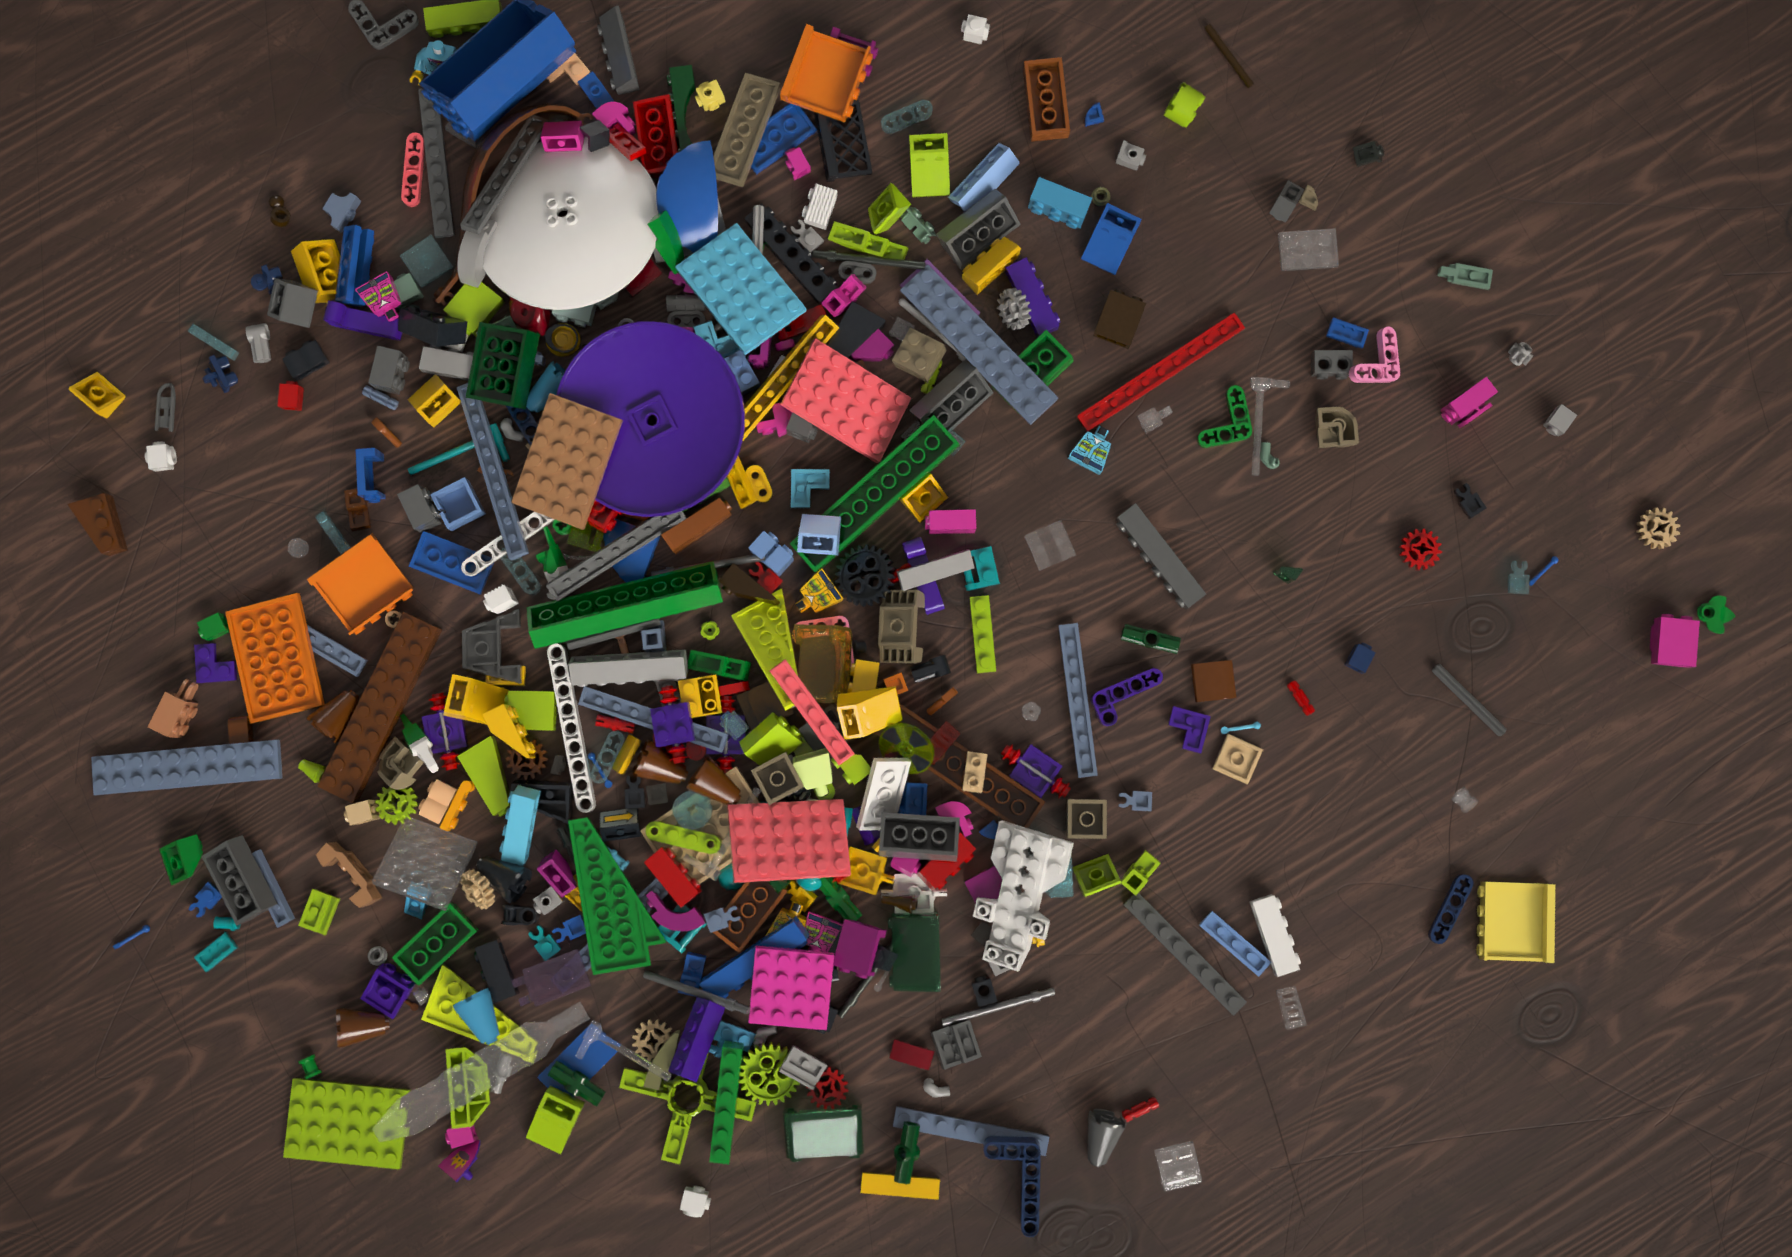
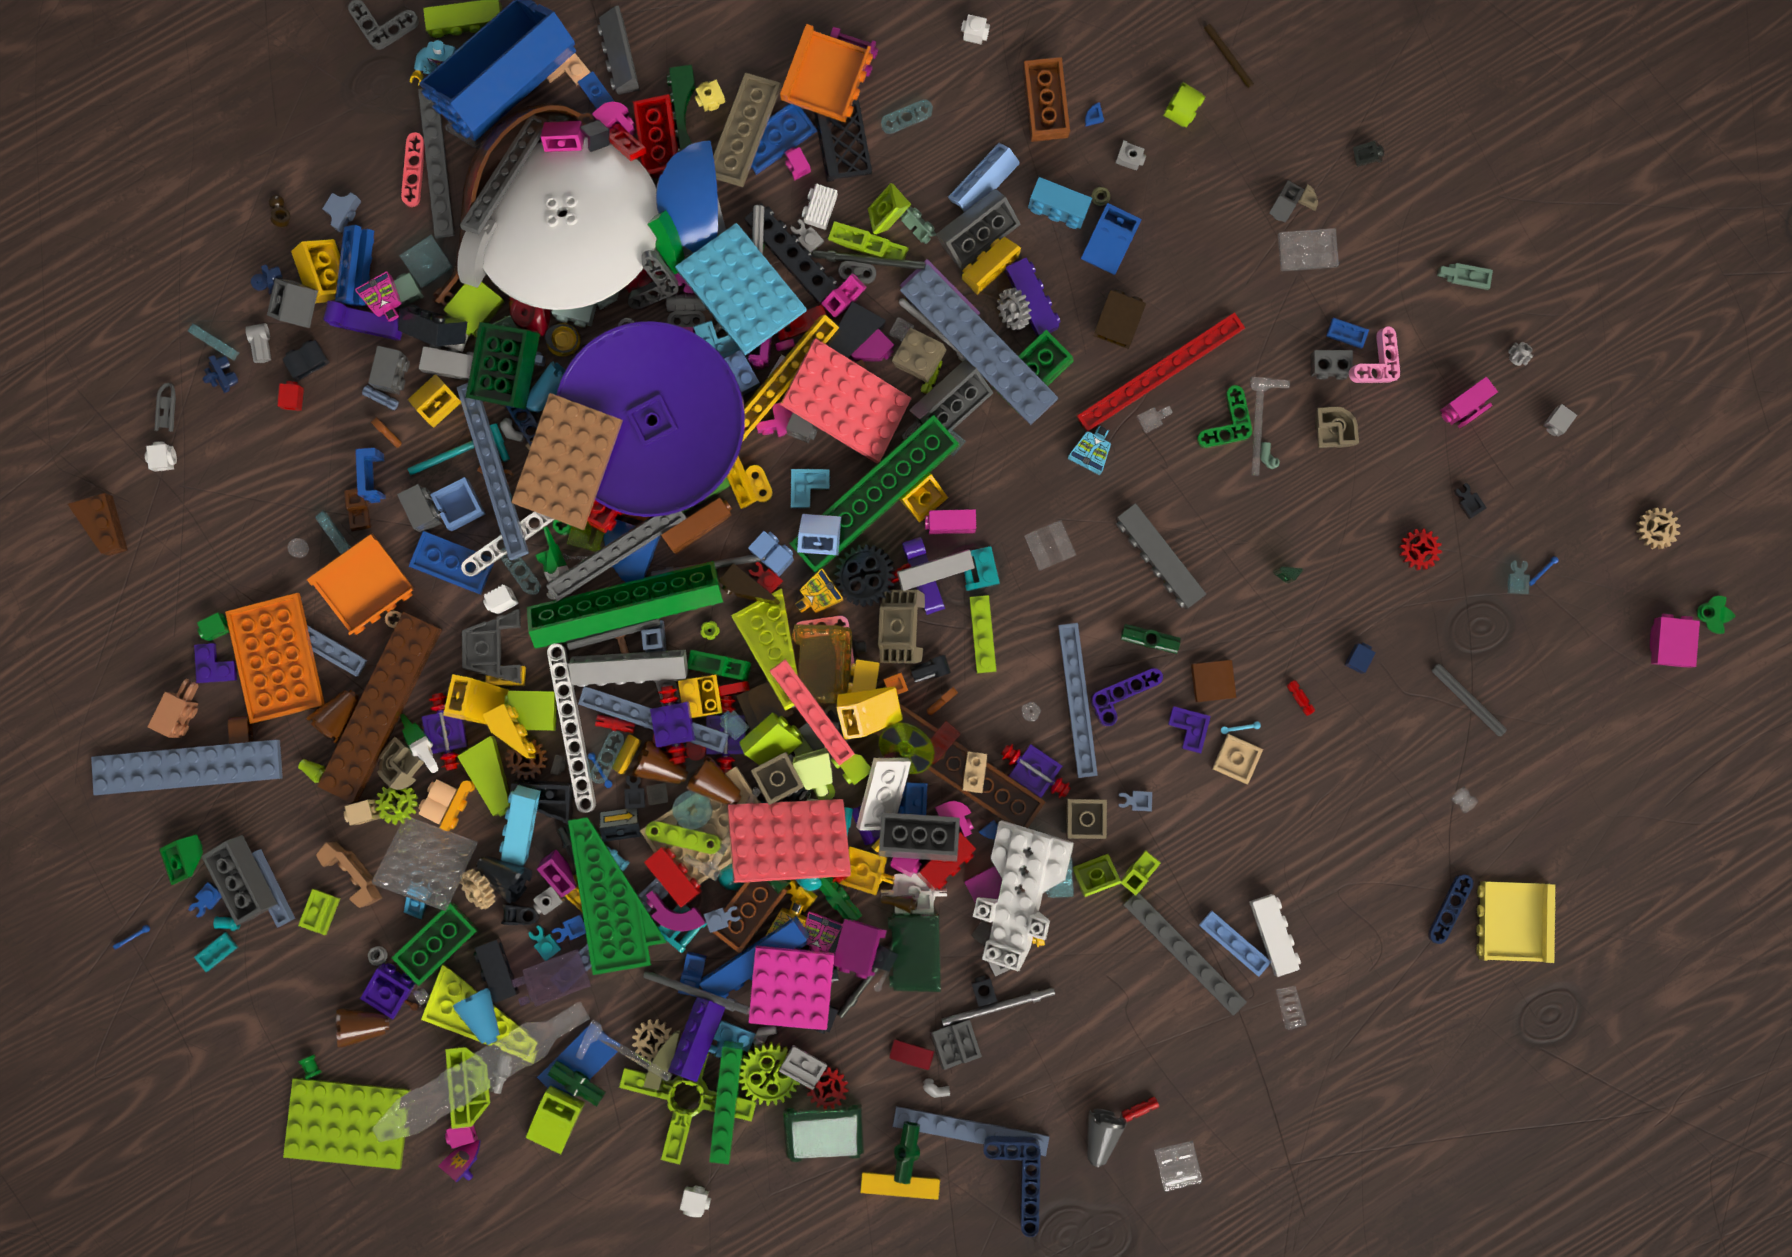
(98, 394): yellow slope -> none
(658, 285): none -> dark grey beam
(929, 165): lime slope -> none

